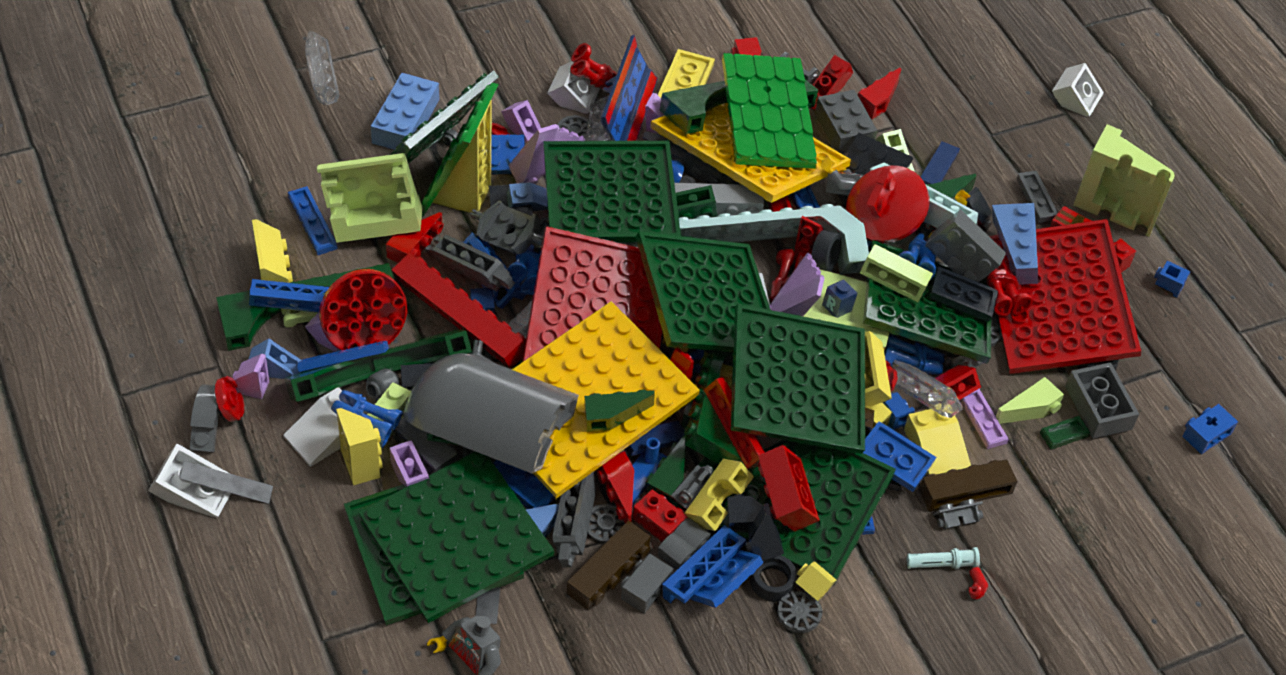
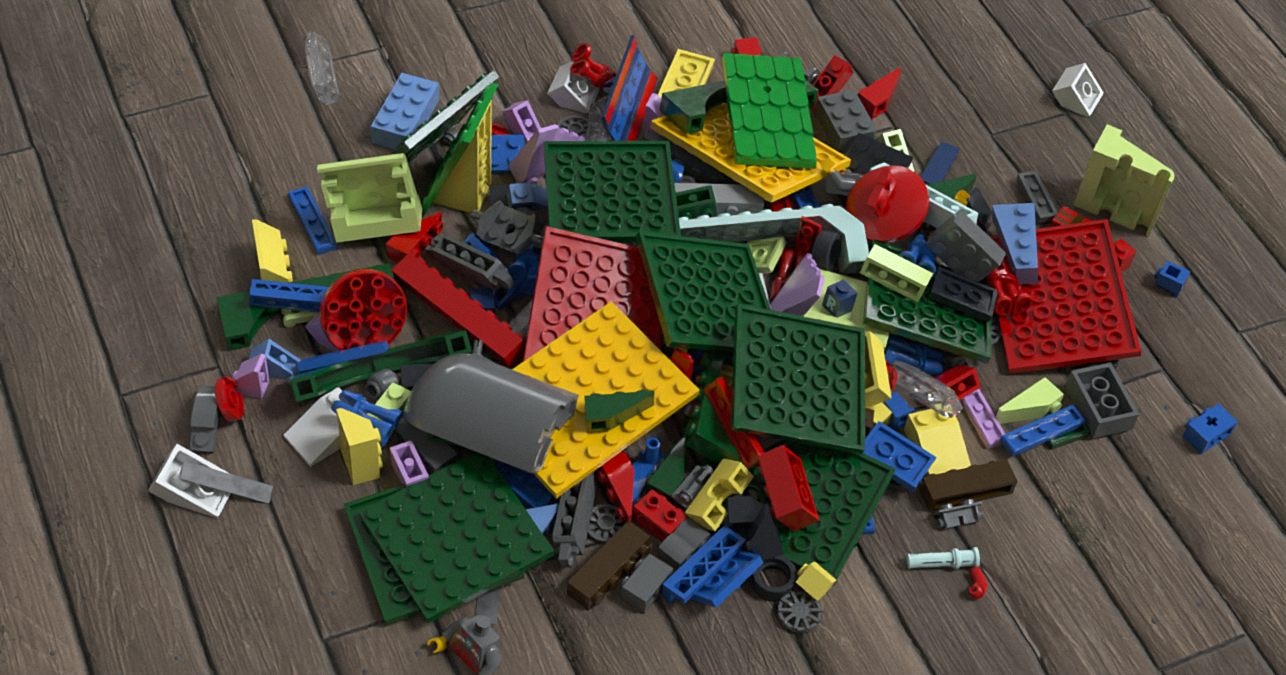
(665, 433): dark blue tile -> none
(767, 252): none -> yellowish green plate
(1042, 430): none -> blue tile

